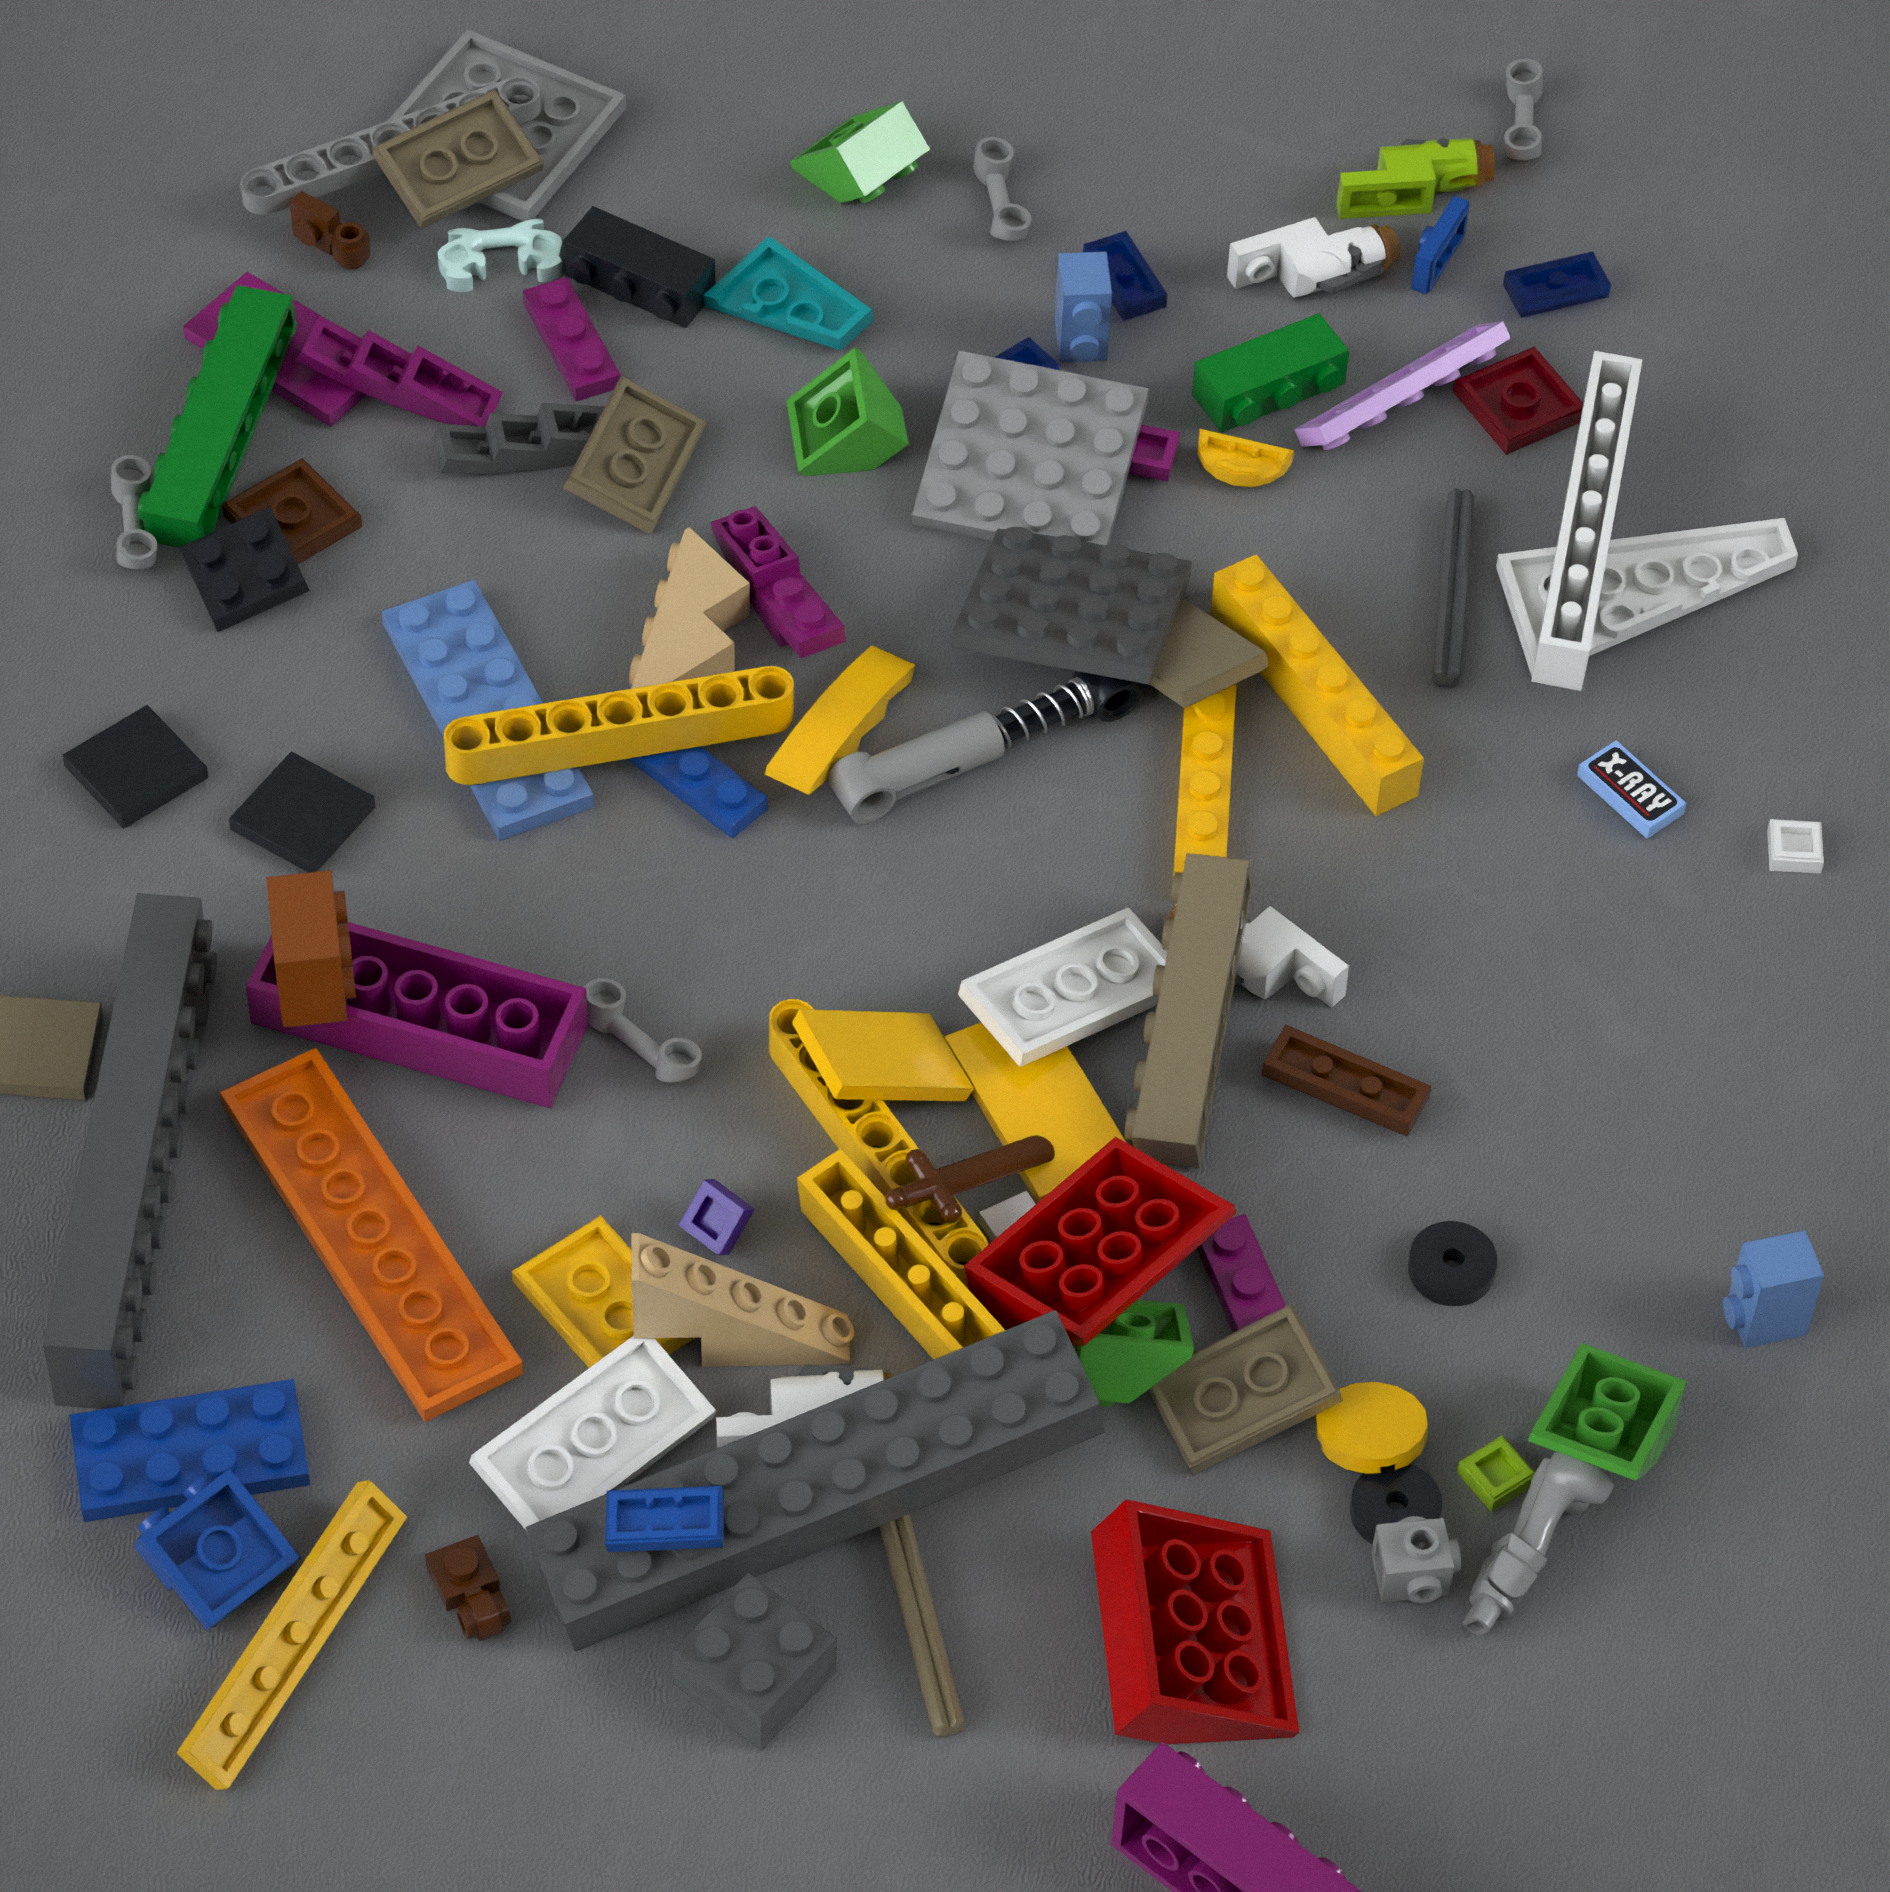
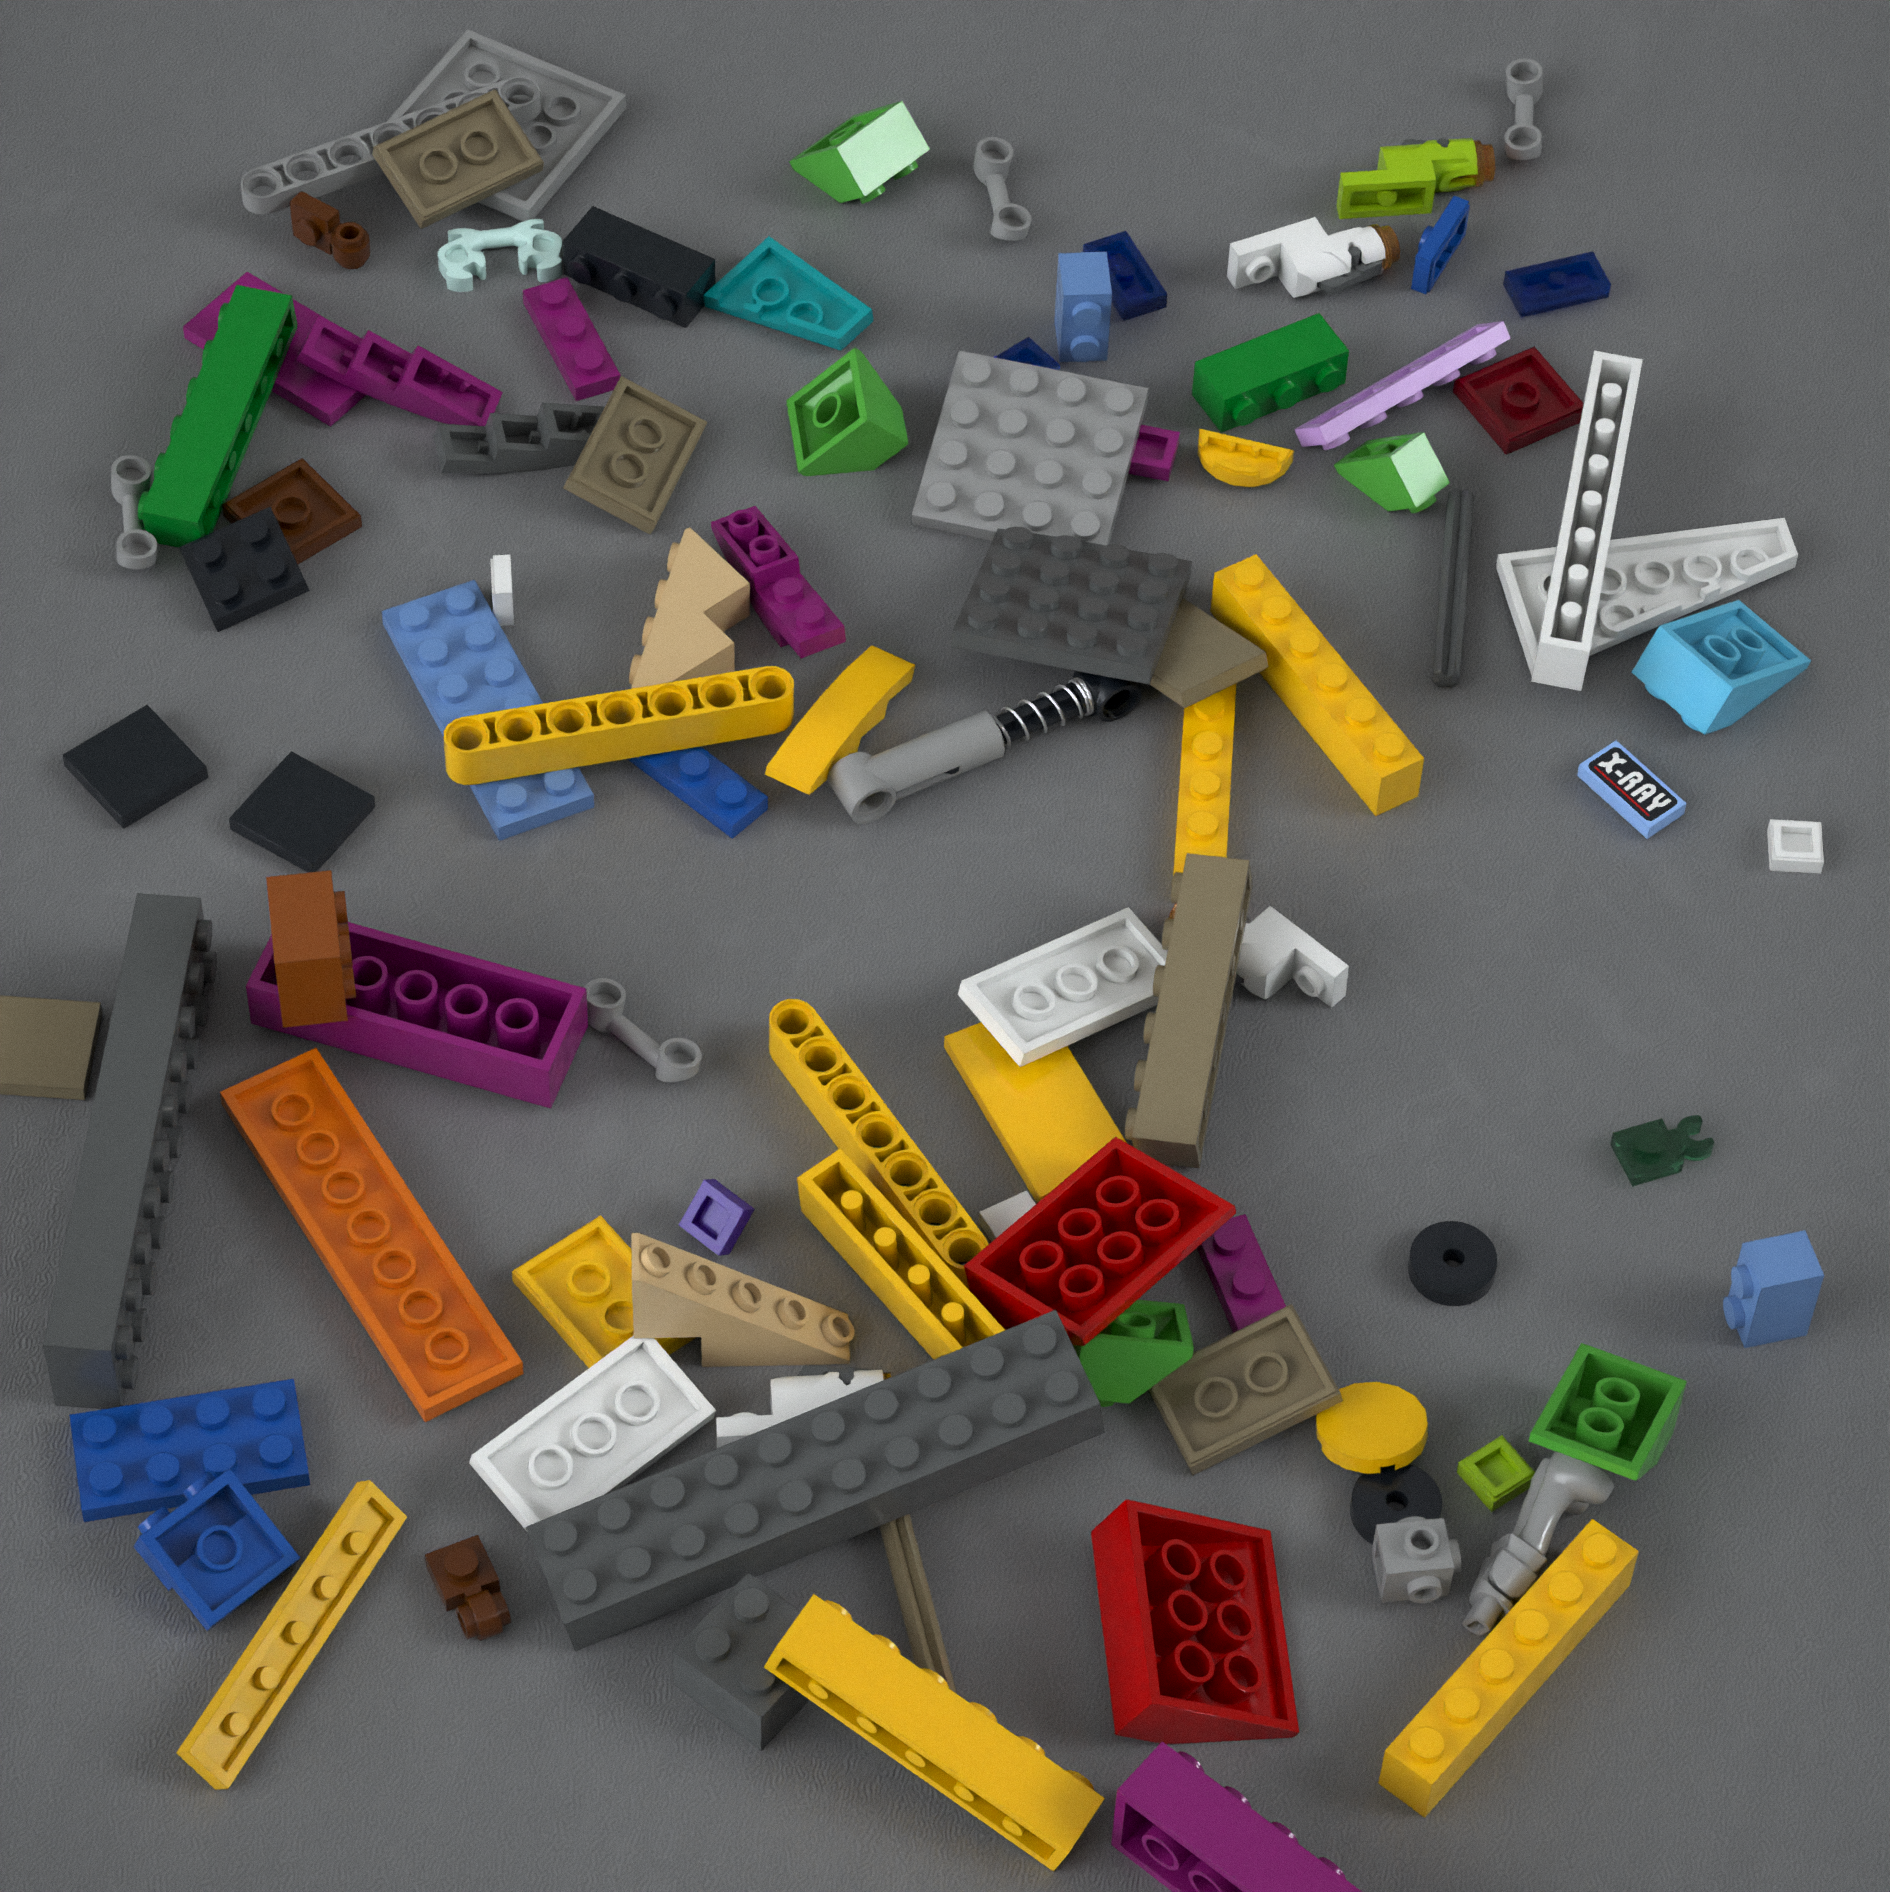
(502, 589): none -> white tile
(664, 1519): blue plate -> none
(882, 1055): yellow tile -> none
(934, 1731): none -> yellow brick
(943, 1183): reddish brown sword -> none
(1346, 1080): reddish brown plate -> none
(1395, 472): none -> bright green slope
(1507, 1668): none -> yellow brick
(1655, 1152): none -> clear green plate
(1717, 665): none -> medium azure slope

